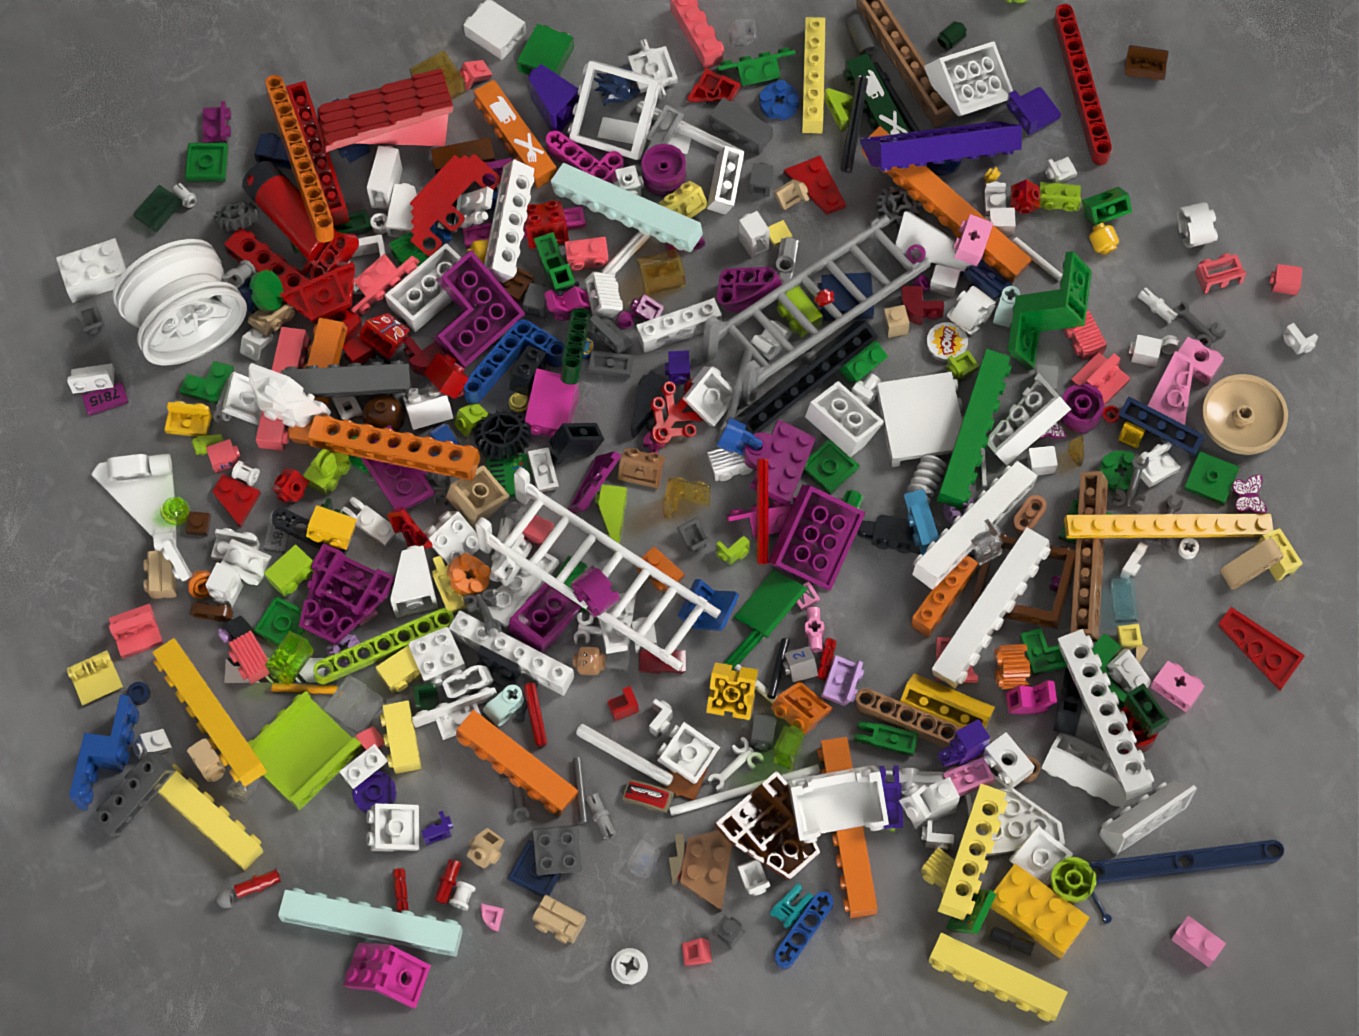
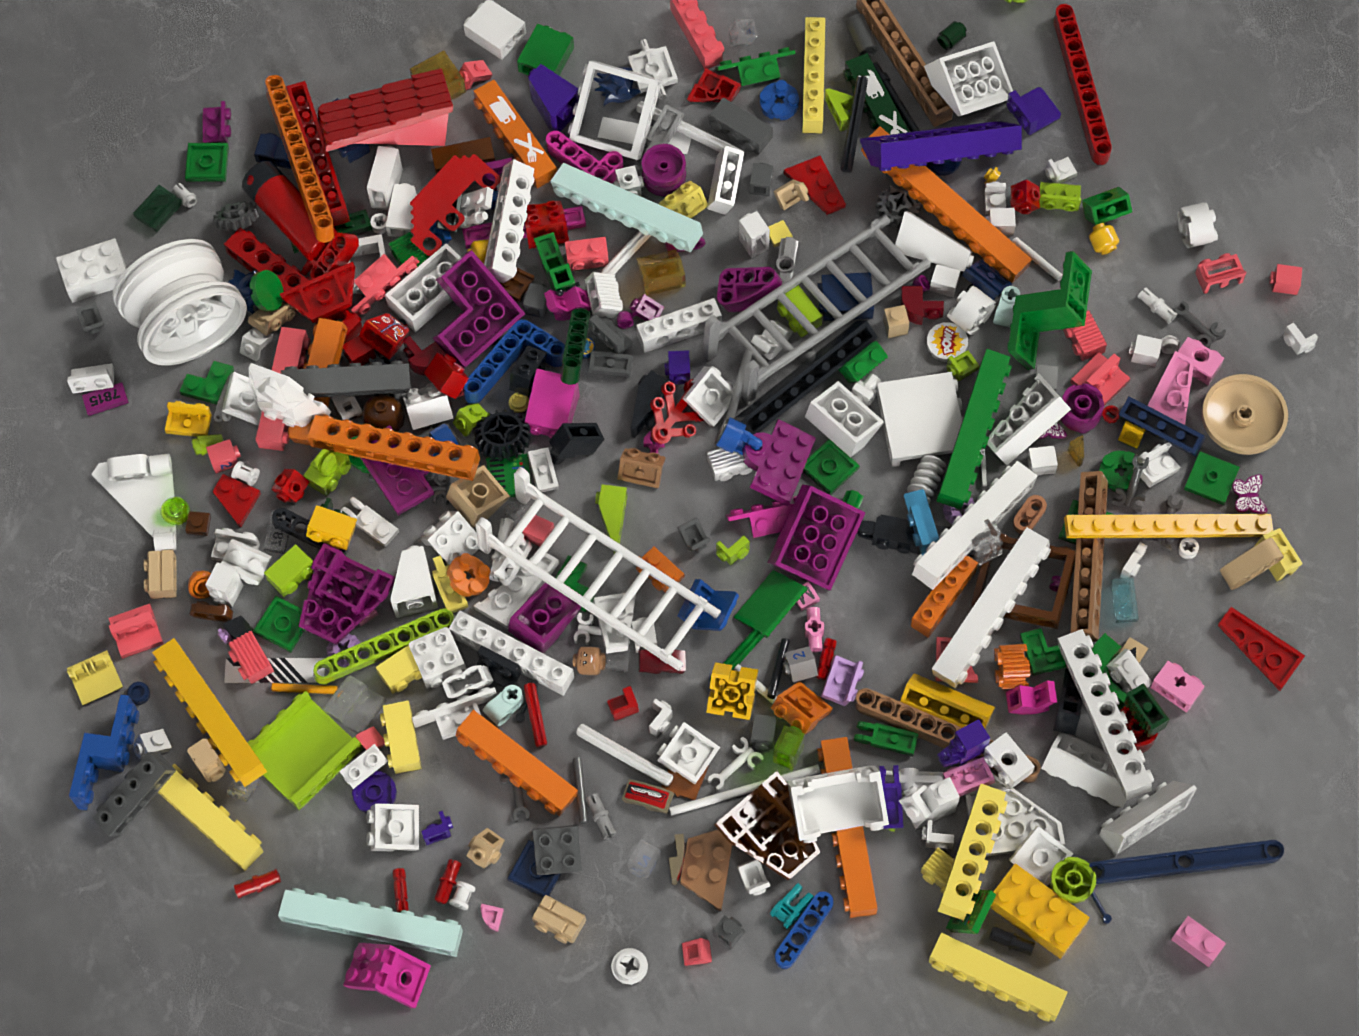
(172, 553): white plate -> none
(225, 899): light grey hinge -> none
(237, 276): light grey piece -> none
(289, 658): clear neon green brick -> none
(403, 522): red slope -> none
(426, 697): dark green panel -> none
(483, 601): dark grey bar -> none
(593, 480): magenta wing -> none
(595, 591): magenta brick -> none
(683, 490): clear yellow bracket -> none
(762, 511): red axle -> none
(824, 297): red plate -> none
(911, 257): magenta bush -> none
(972, 250): bright pink brick -> none
(1129, 636): light yellow tile -> none
(1146, 62): reddish brown bracket -> none

